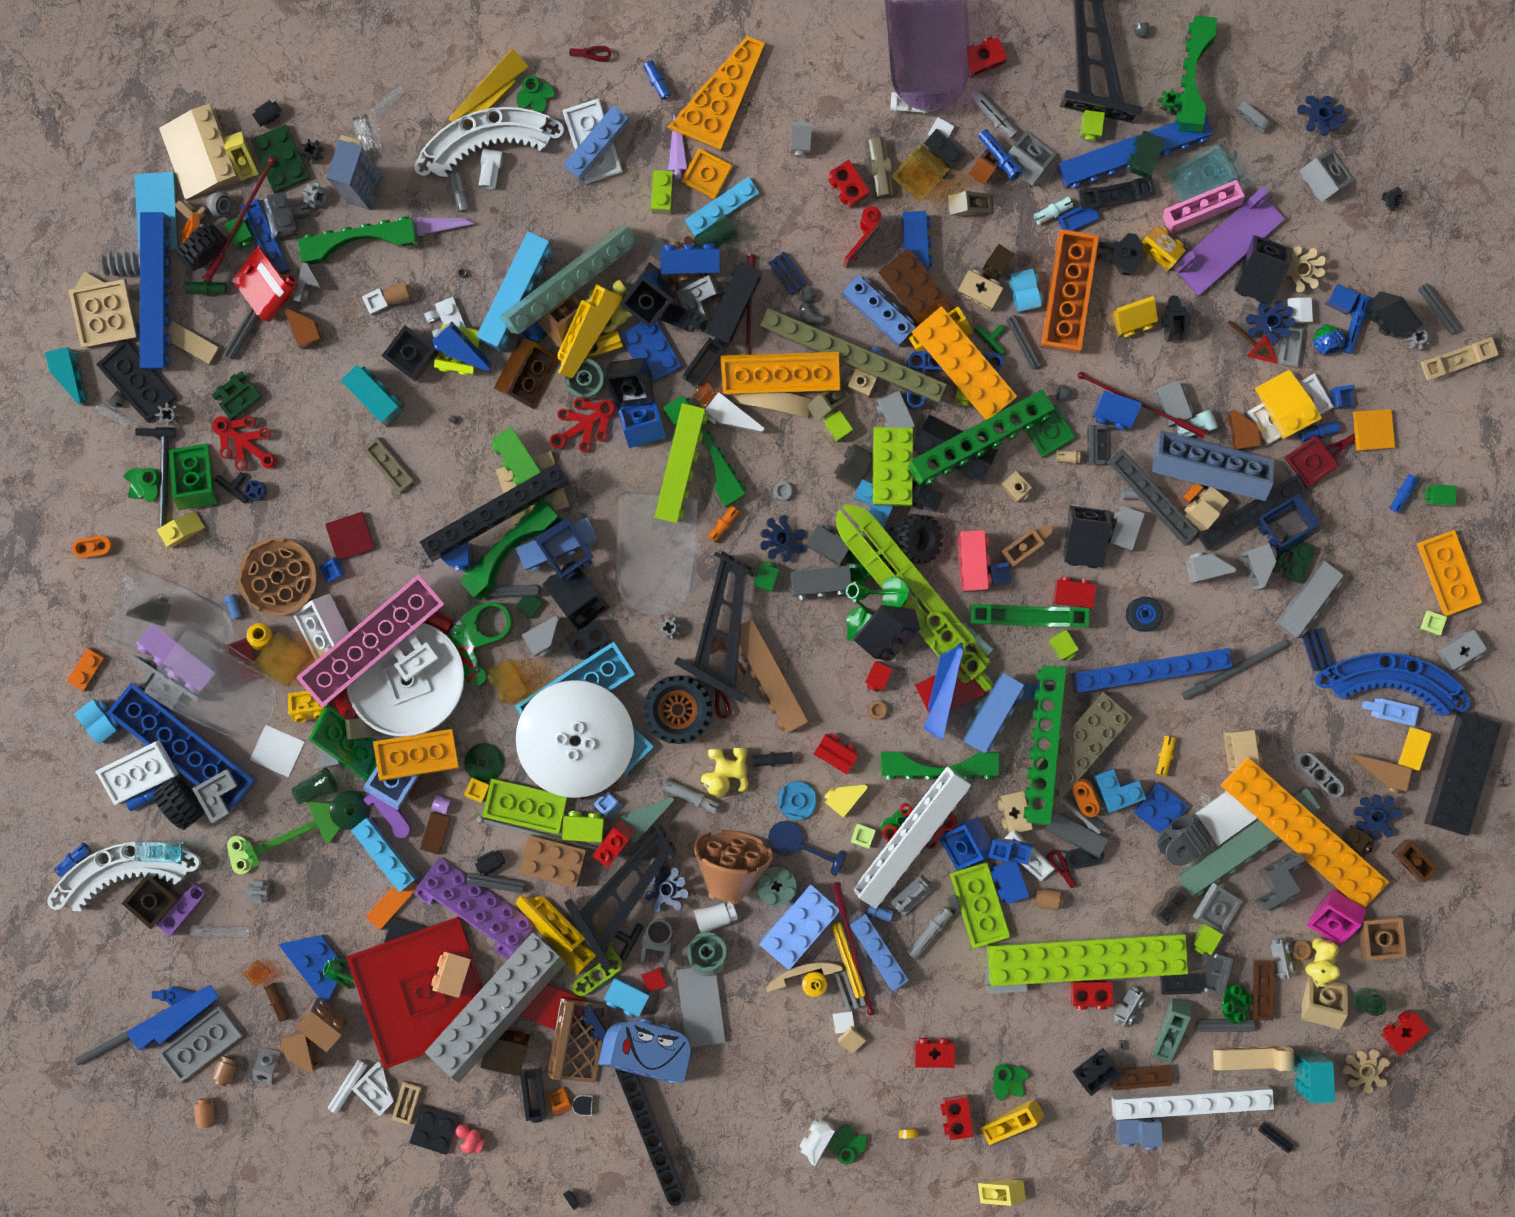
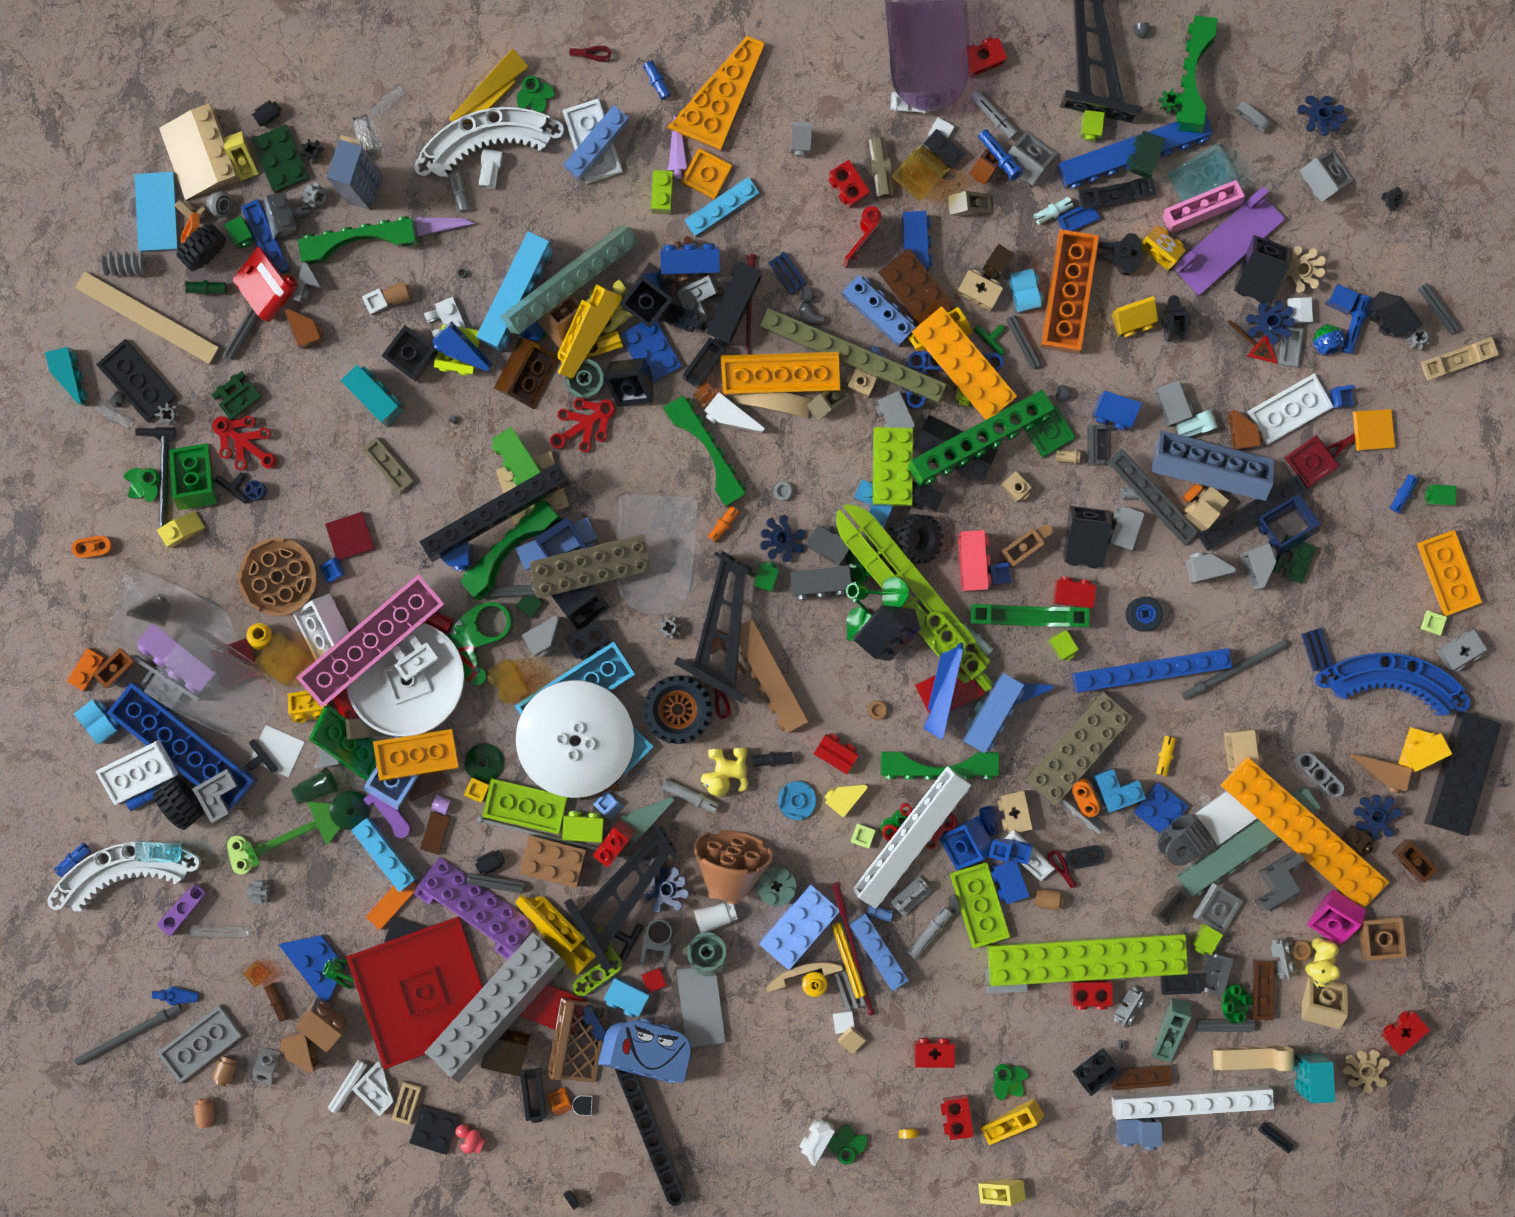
(103, 313): tan plate -> none
(114, 669): none -> dark orange slope
(151, 900): dark brown brick -> none
(154, 291): blue brick -> none
(173, 1019): blue wedge -> none
(220, 254): dark red piece -> none
(232, 606): medium blue pin -> none
(262, 757): none -> black piece
(450, 974): light nougat brick -> none
(589, 566): none -> dark tan bracket
(641, 423): blue slope -> none
(655, 251): dark grey tile -> none
(679, 463): lime brick -> none
(718, 232): clear green plant -> none
(787, 838): dark blue piece -> none
(837, 425): lime brick -> none
(854, 466): clear smoke brick -> none
(878, 676): red brick -> none
(988, 817): none -> clear blue cone
(1057, 675): green brick -> none
(1077, 835): dark grey tile -> none
(1178, 421): dark red piece -> none
(1287, 404): yellow slope -> none
(1309, 599): light grey brick -> none
(1320, 430): blue pin -> none
(1363, 1002): clear green plant -> none
(1392, 711): light blue hinge -> none
(1427, 752): none -> yellow brick

